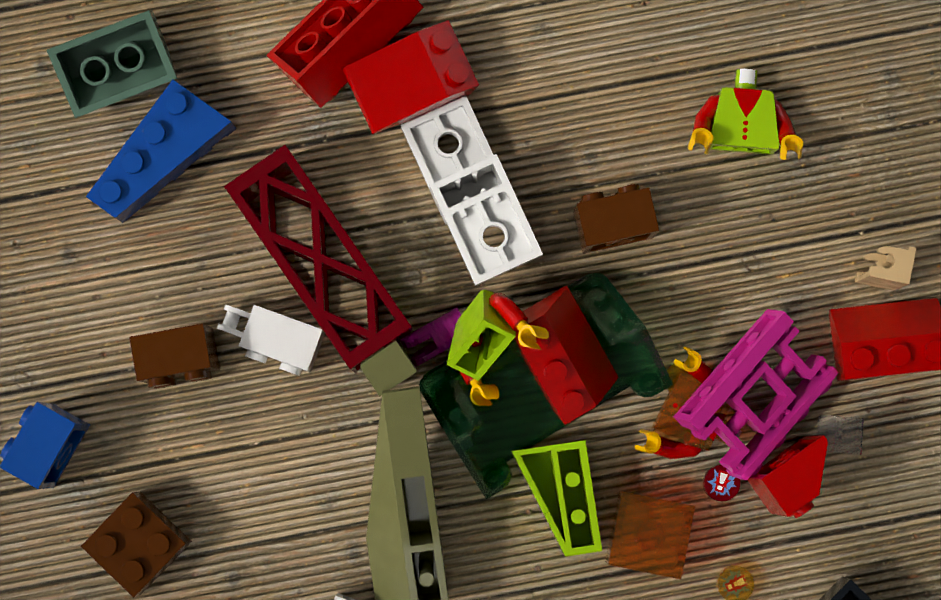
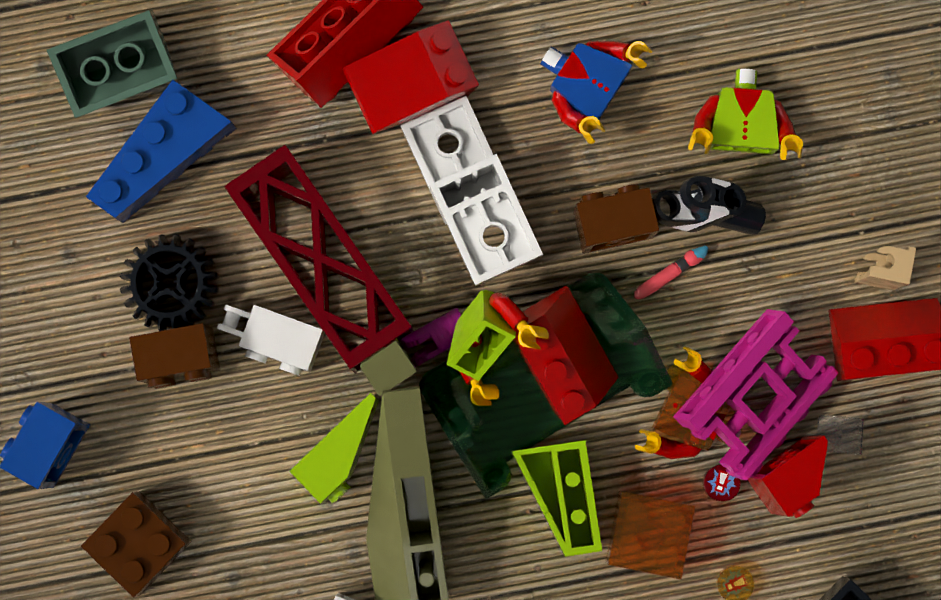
(181, 271): none -> black gear
(336, 455): none -> lime slope
(590, 80): none -> torso
(672, 271): none -> coral piece
(713, 204): none -> black connector

